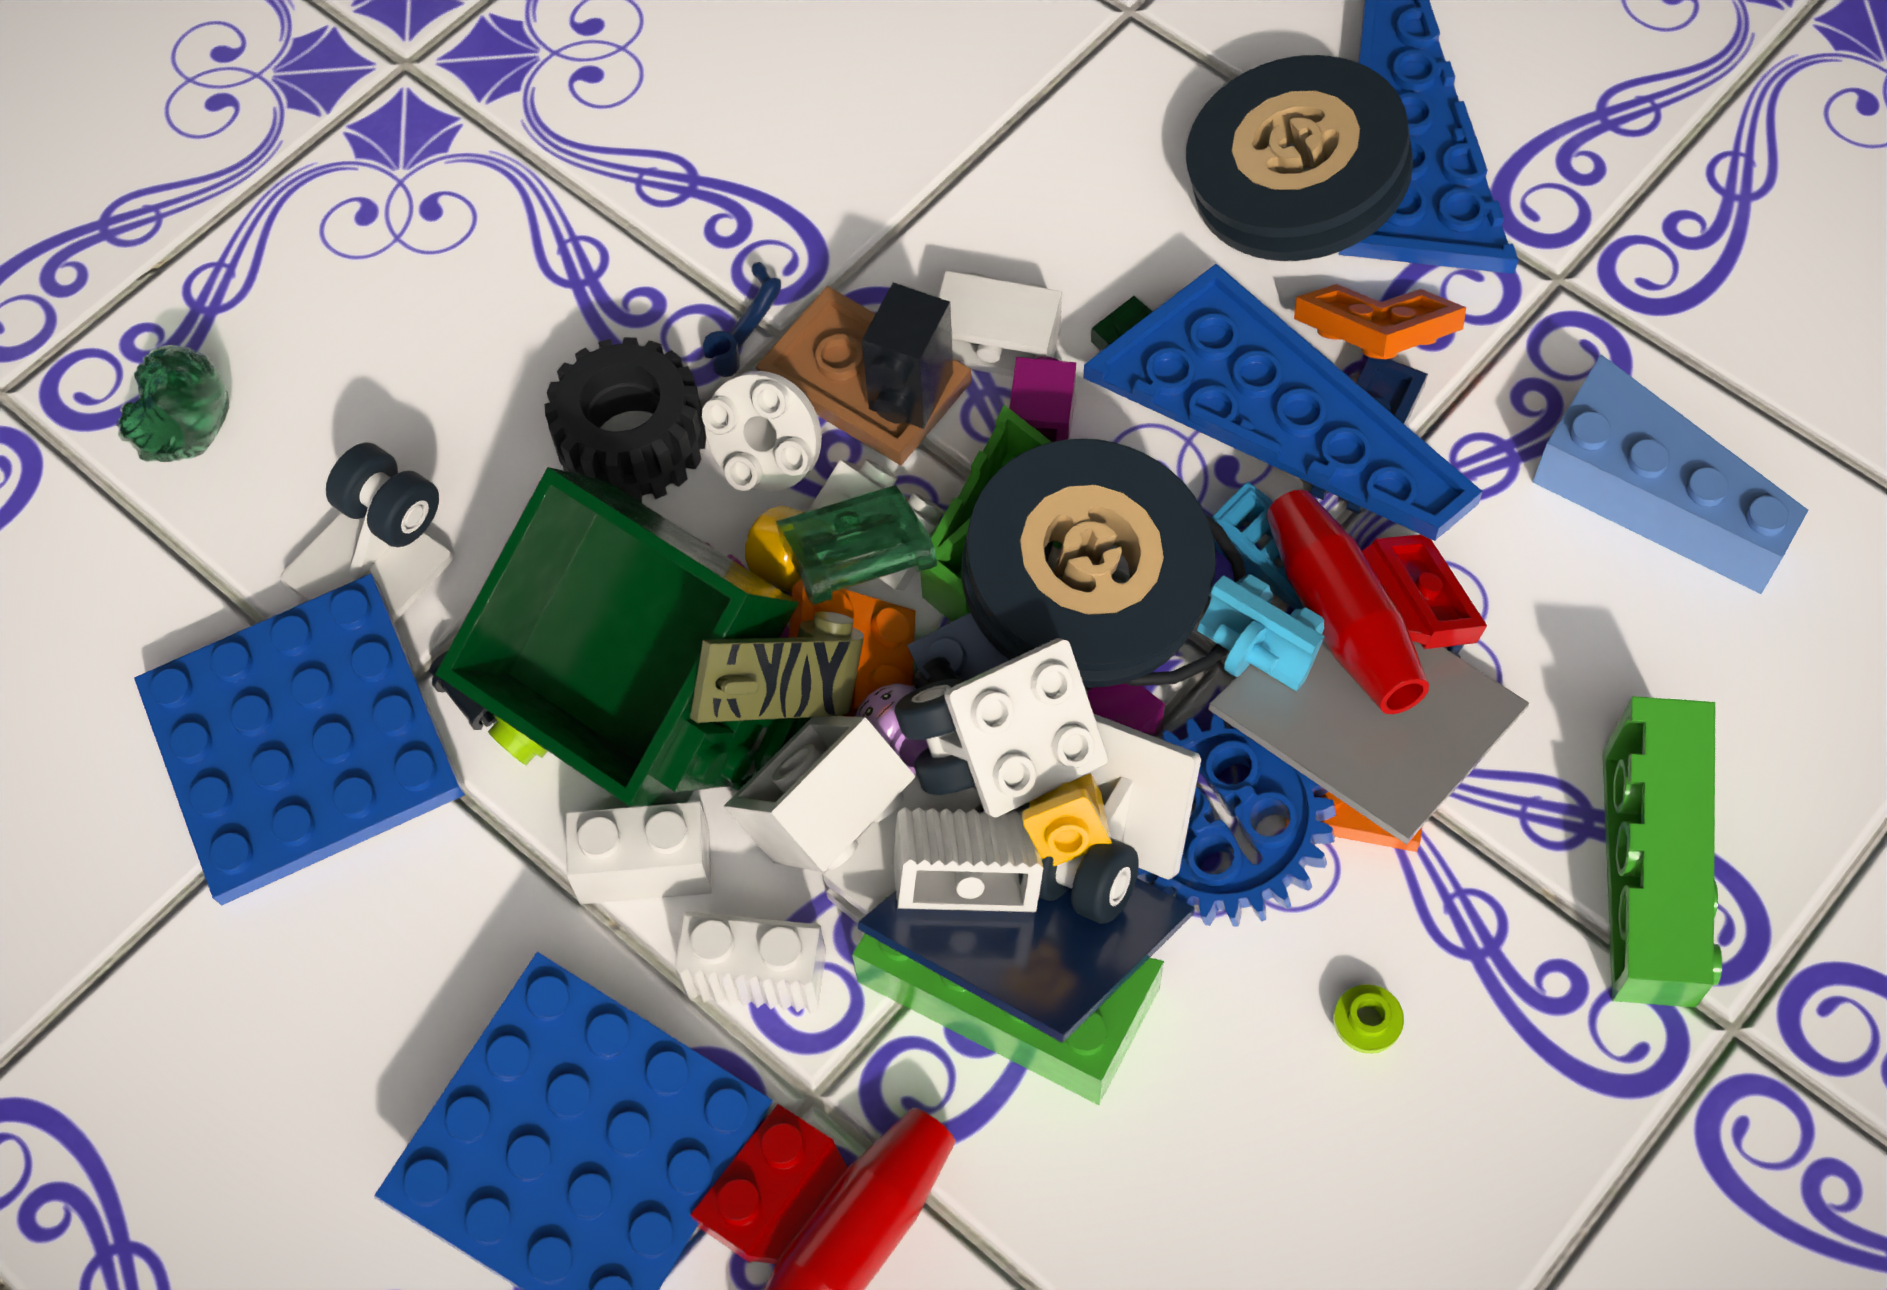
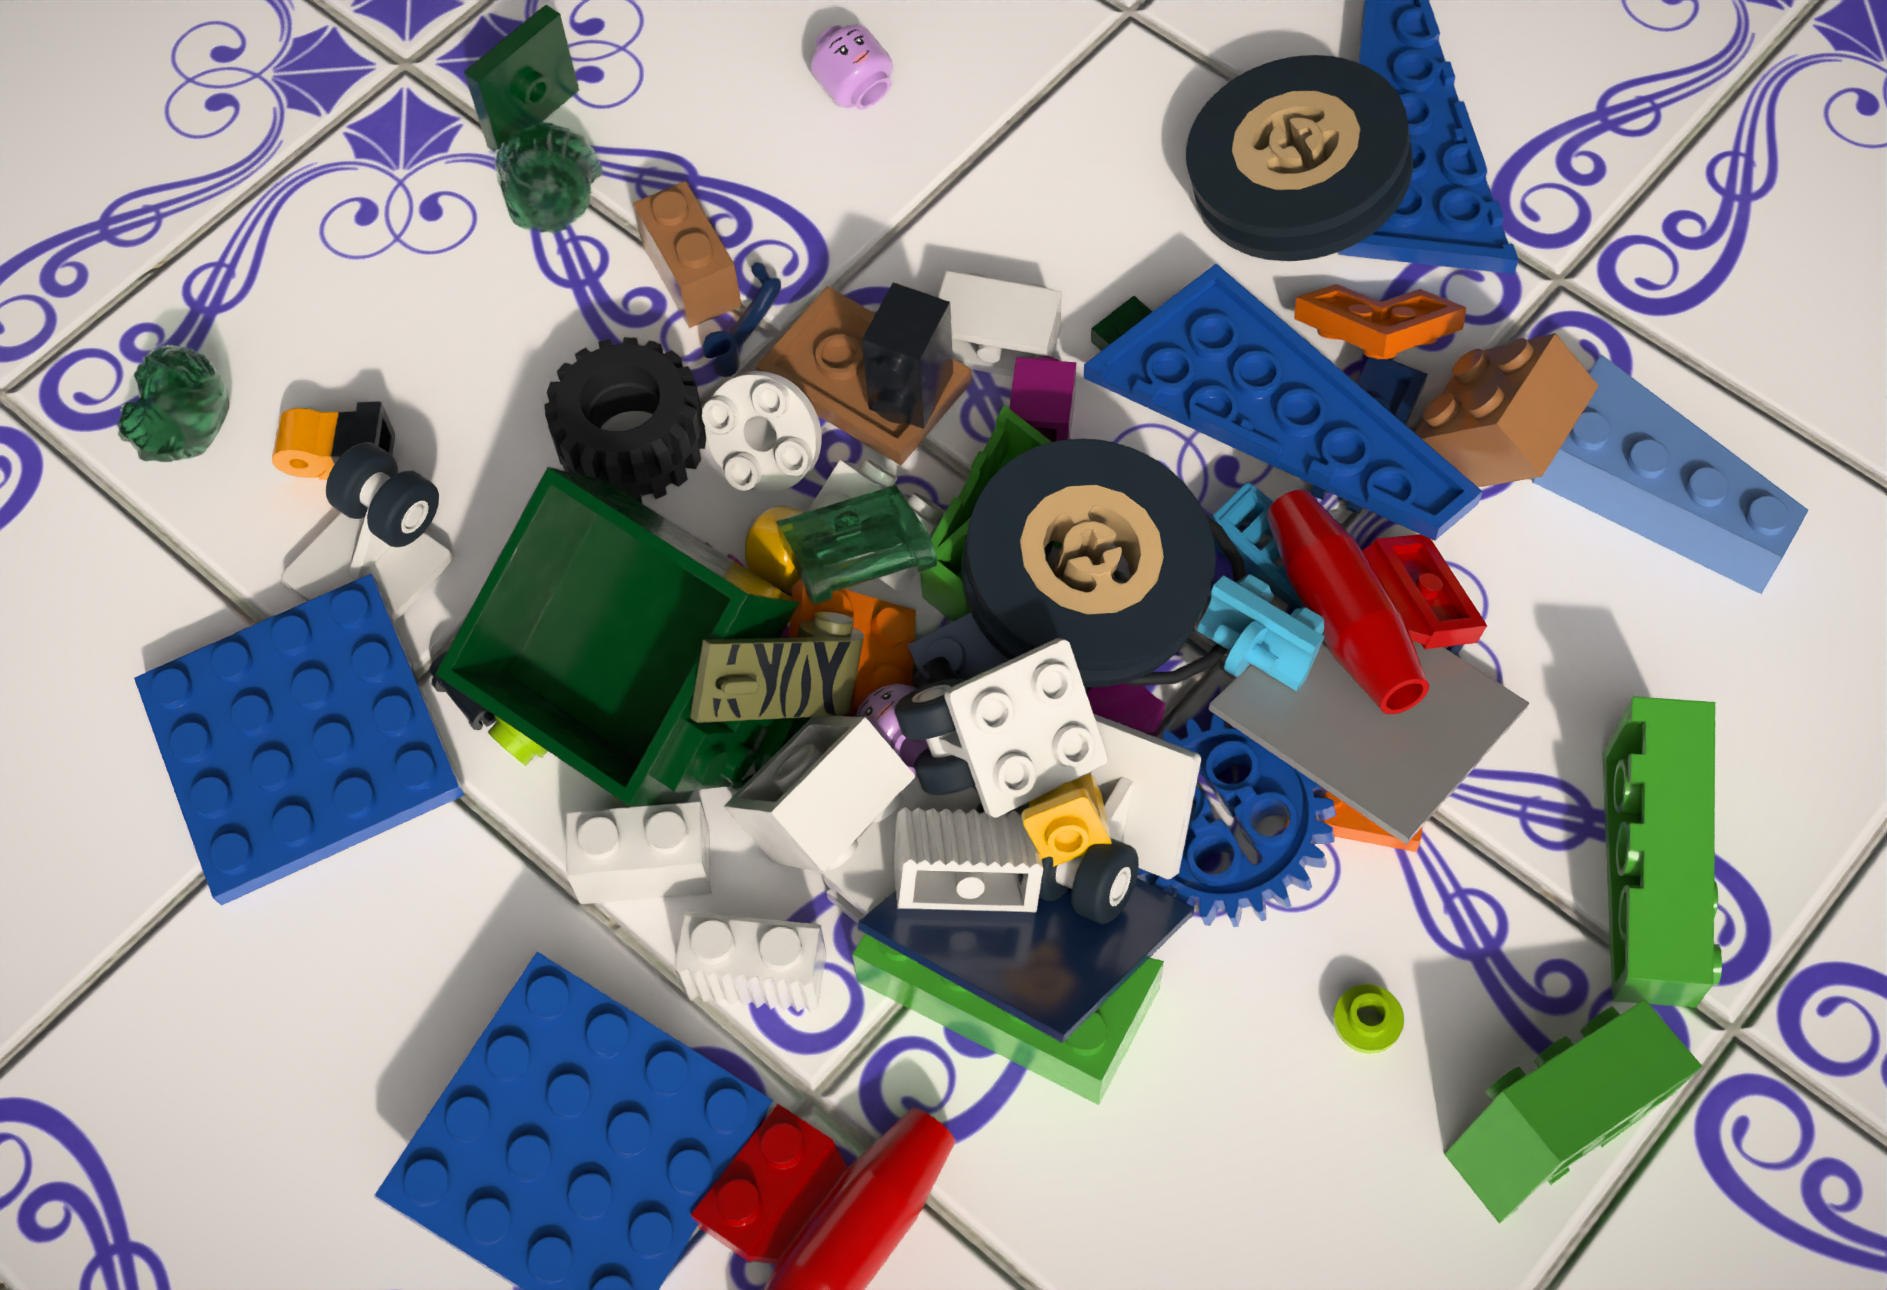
(313, 440): none -> light orange leg
(522, 78): none -> dark green plate
(546, 176): none -> clear green hair
(687, 254): none -> medium nougat brick
(852, 66): none -> lavender head
(1508, 409): none -> medium nougat brick
(1569, 1105): none -> bright green wedge

